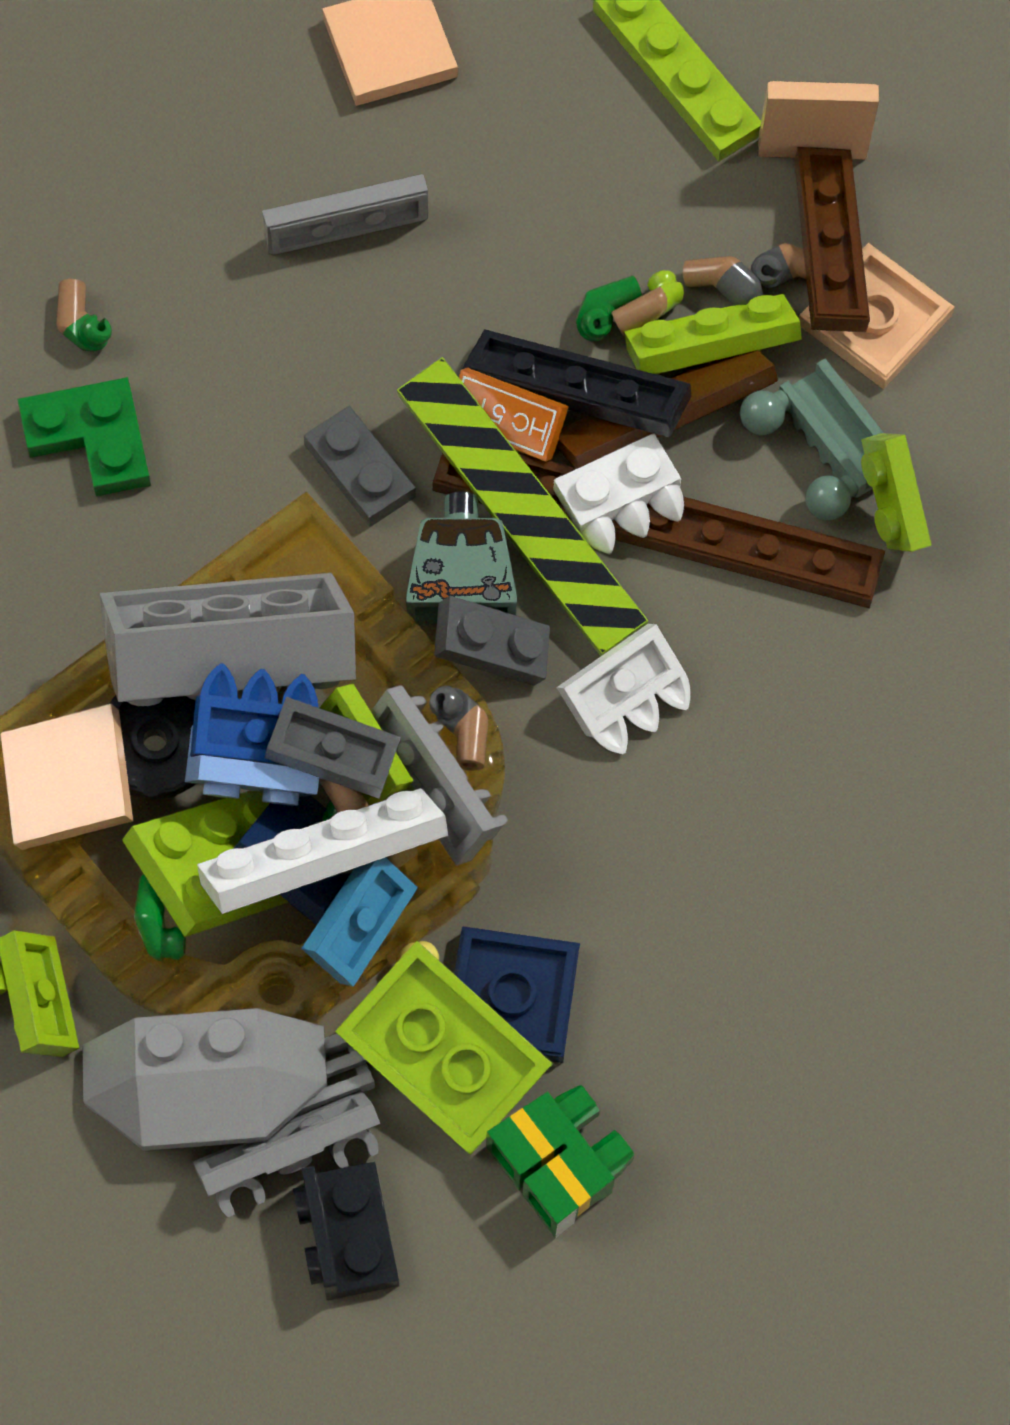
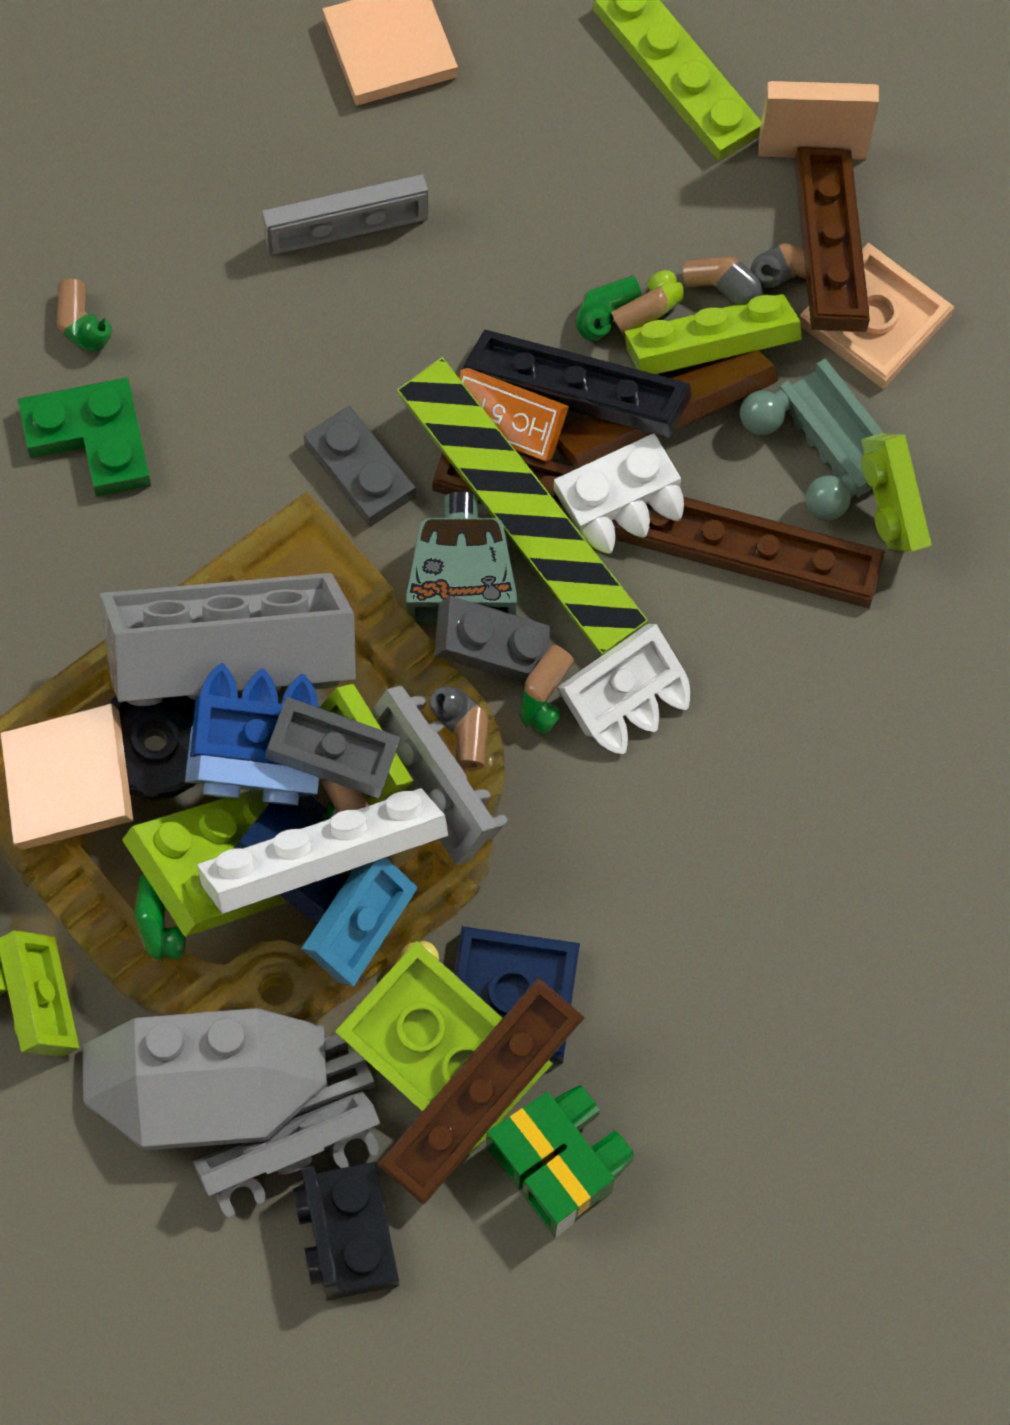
(481, 1091): none -> reddish brown tile
(539, 687): none -> arm

